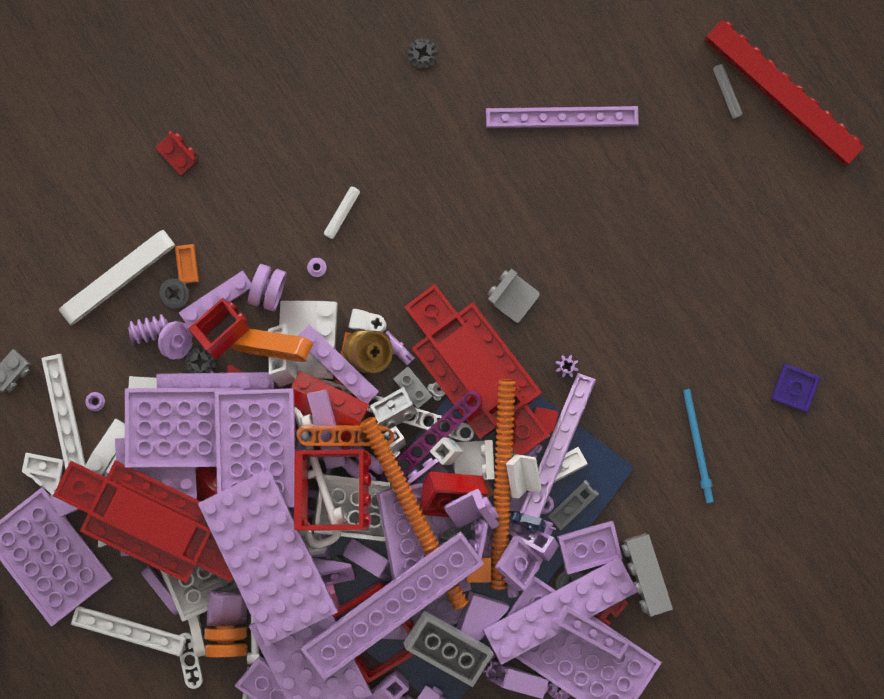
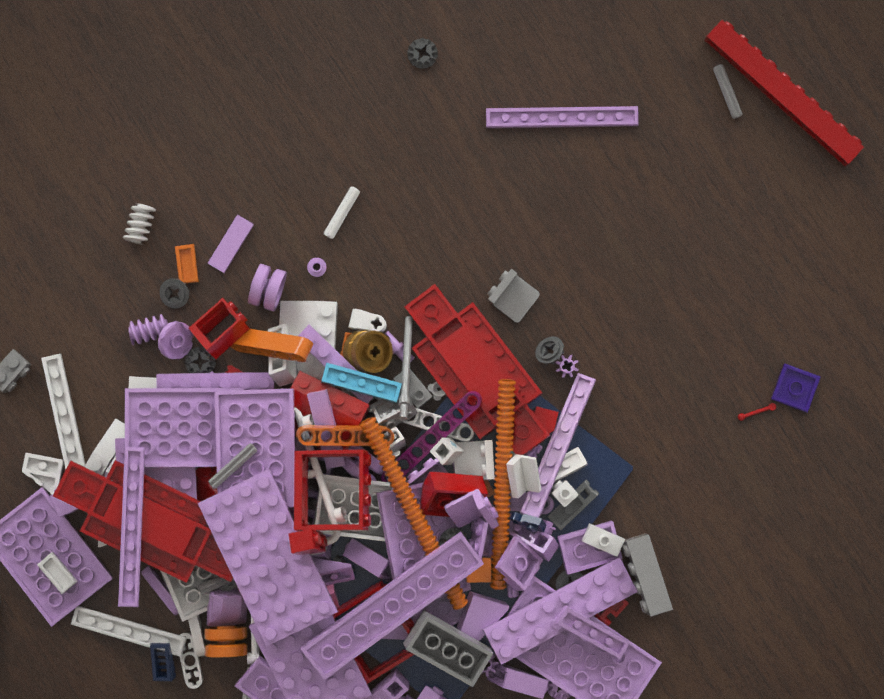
(57, 572): none -> white tile
(89, 399): lavender plate -> none
(117, 277): white beam -> none
(131, 527): none -> lavender tile
(139, 223): none -> white piece
(159, 675): none -> dark blue slope
(177, 154): red bracket -> none
(228, 290): lavender plate -> none
(230, 244): none -> lavender tile
(233, 465): none -> light grey axle
(307, 542): none -> red slope
(361, 382): none -> medium azure plate
(404, 399): none -> light grey bar
(552, 343): none -> dark grey gear
(564, 492): none -> white bracket
(603, 540): none -> white plate
(705, 482): dark azure bar -> none
(771, 406): none -> red hinge

